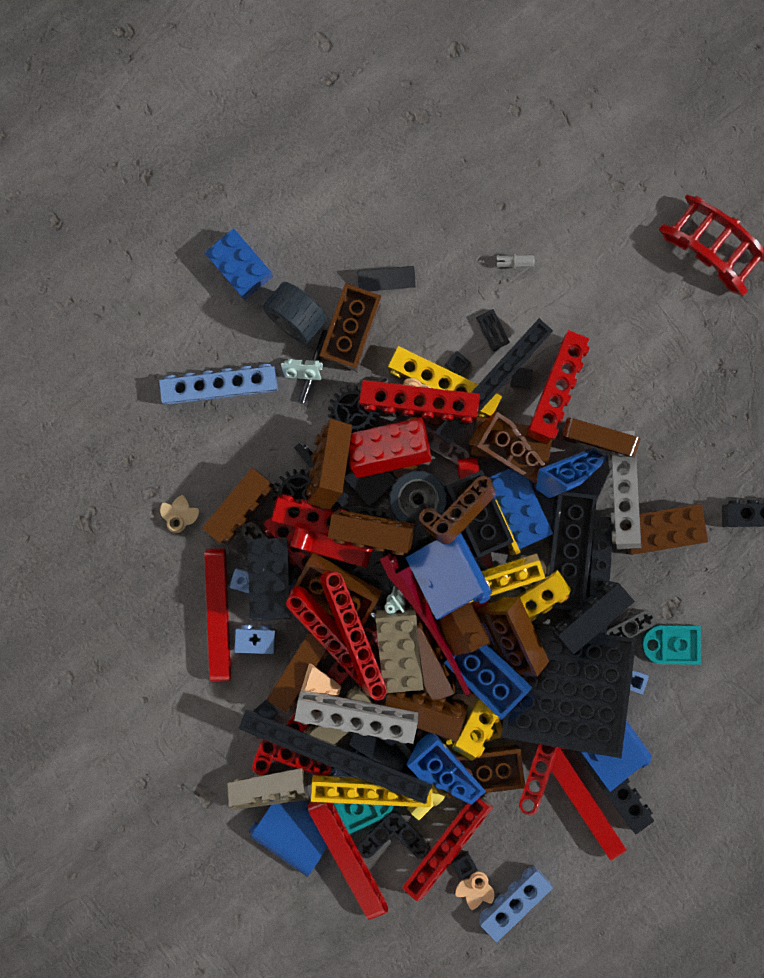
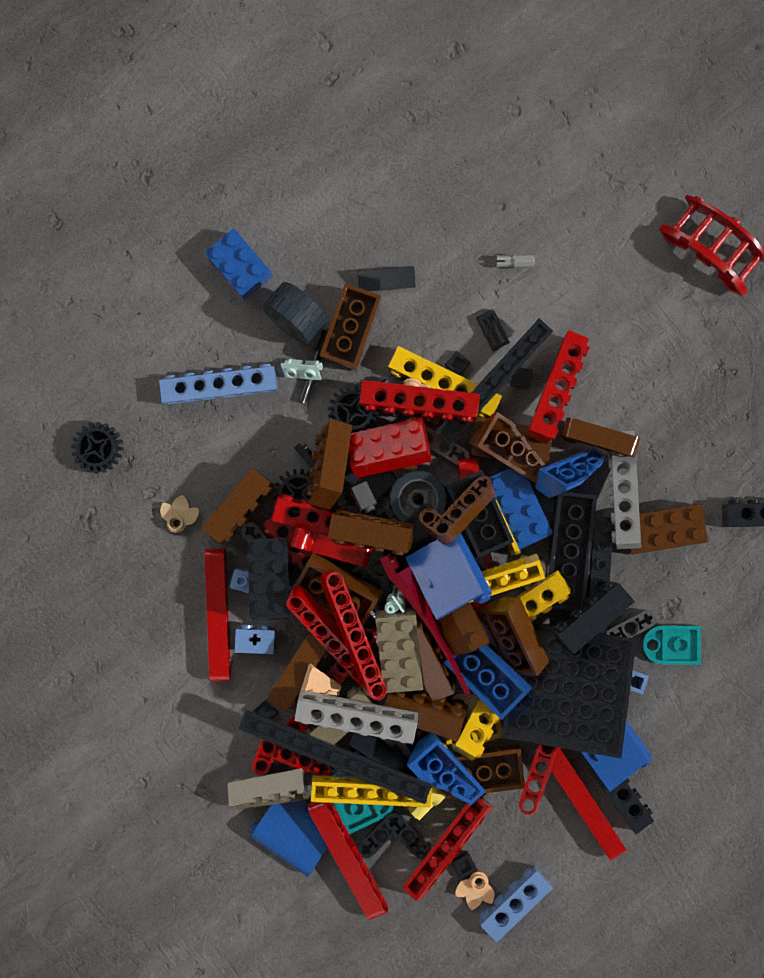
(90, 451): none -> black gear
(363, 498): none -> dark grey brick

